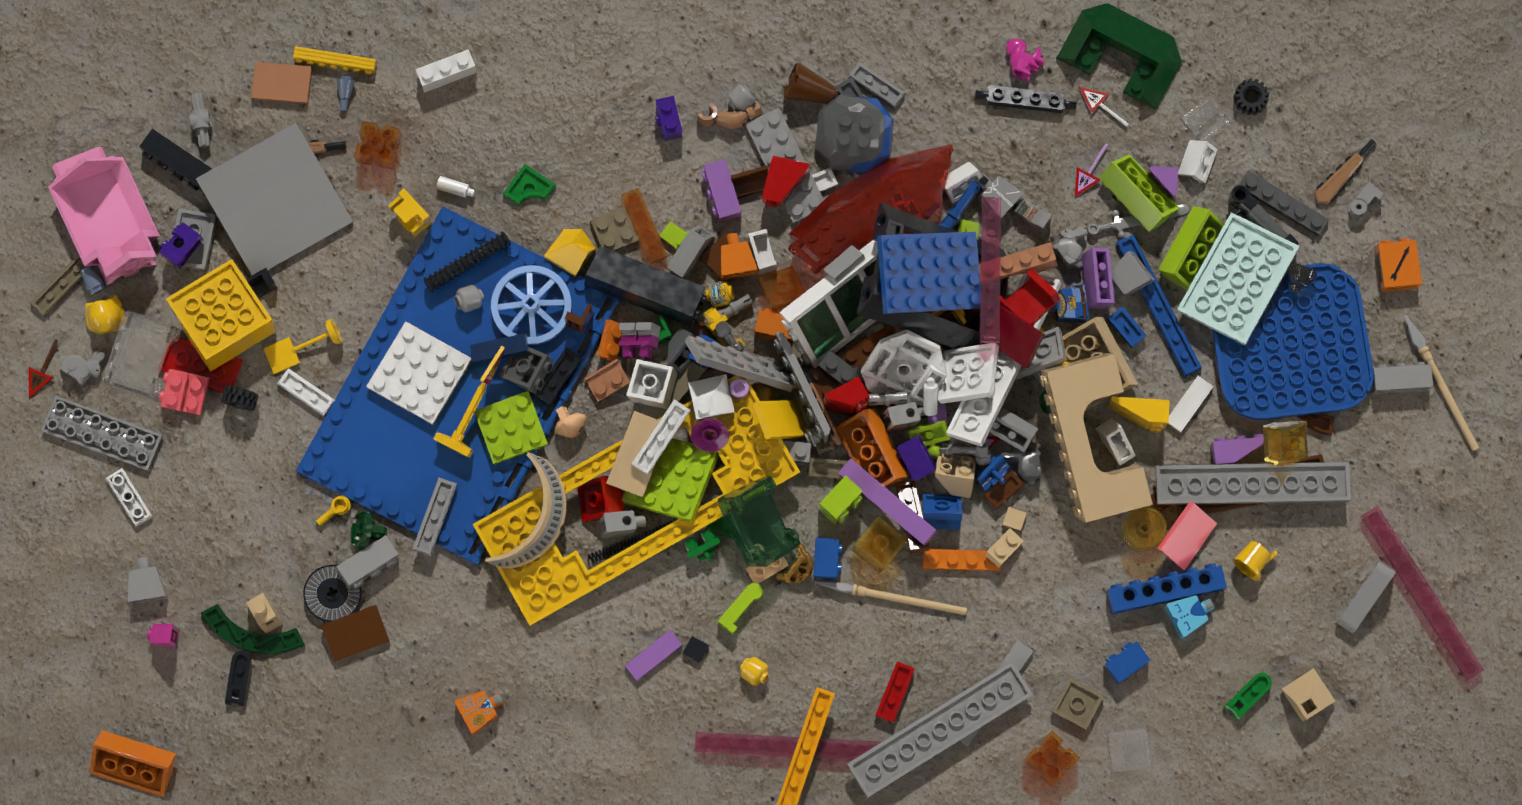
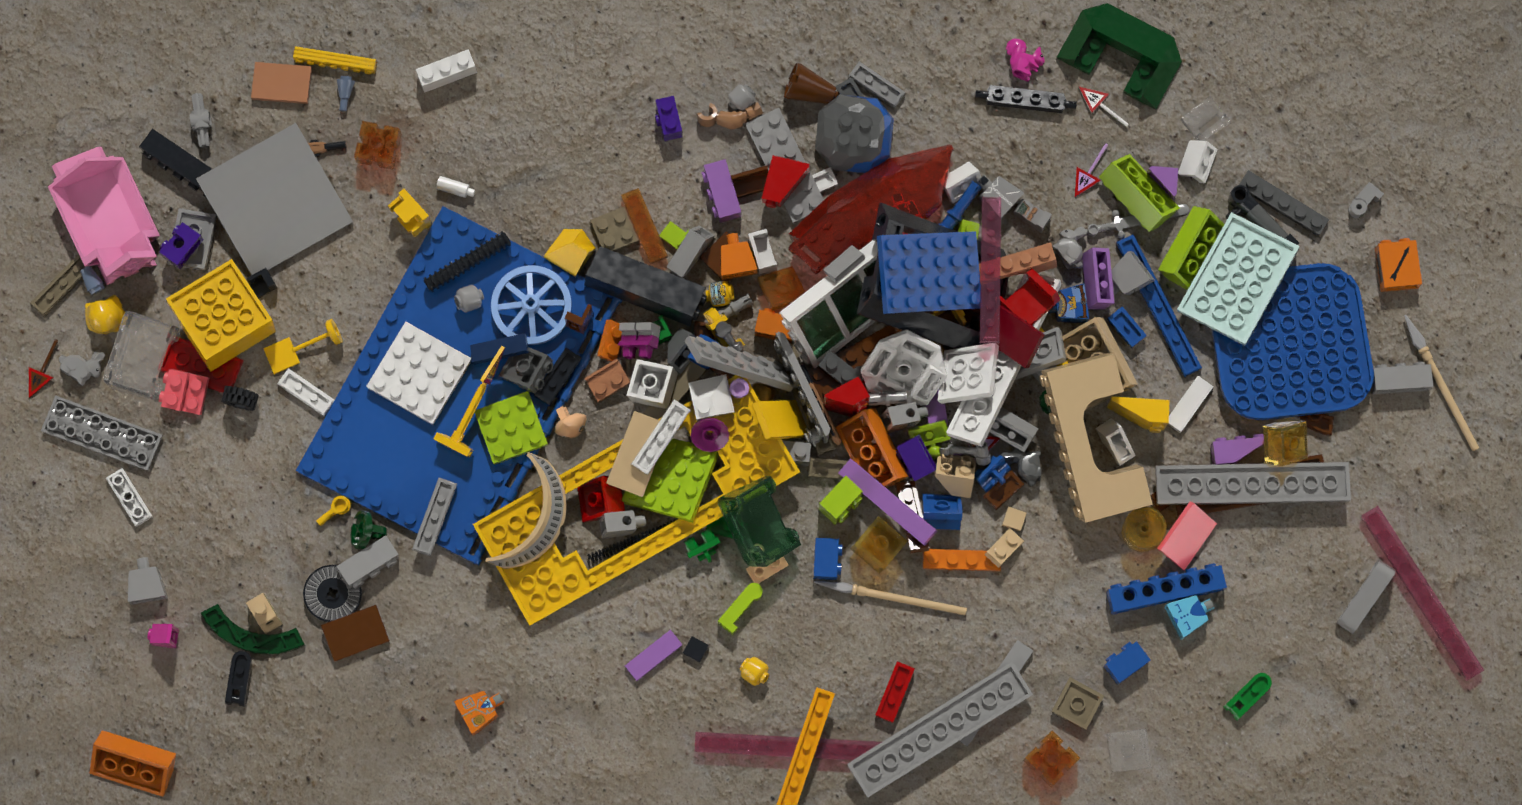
(528, 185): green tile -> none
(799, 569): pearl gold piece -> none
(930, 397): white cylinder -> none
(1253, 86): black tyre -> none
(1253, 559): yellow hat -> none
(1300, 276): clear smoke helmet -> none
(1308, 695): tan slope -> none
(1336, 181): medium nougat sword -> none

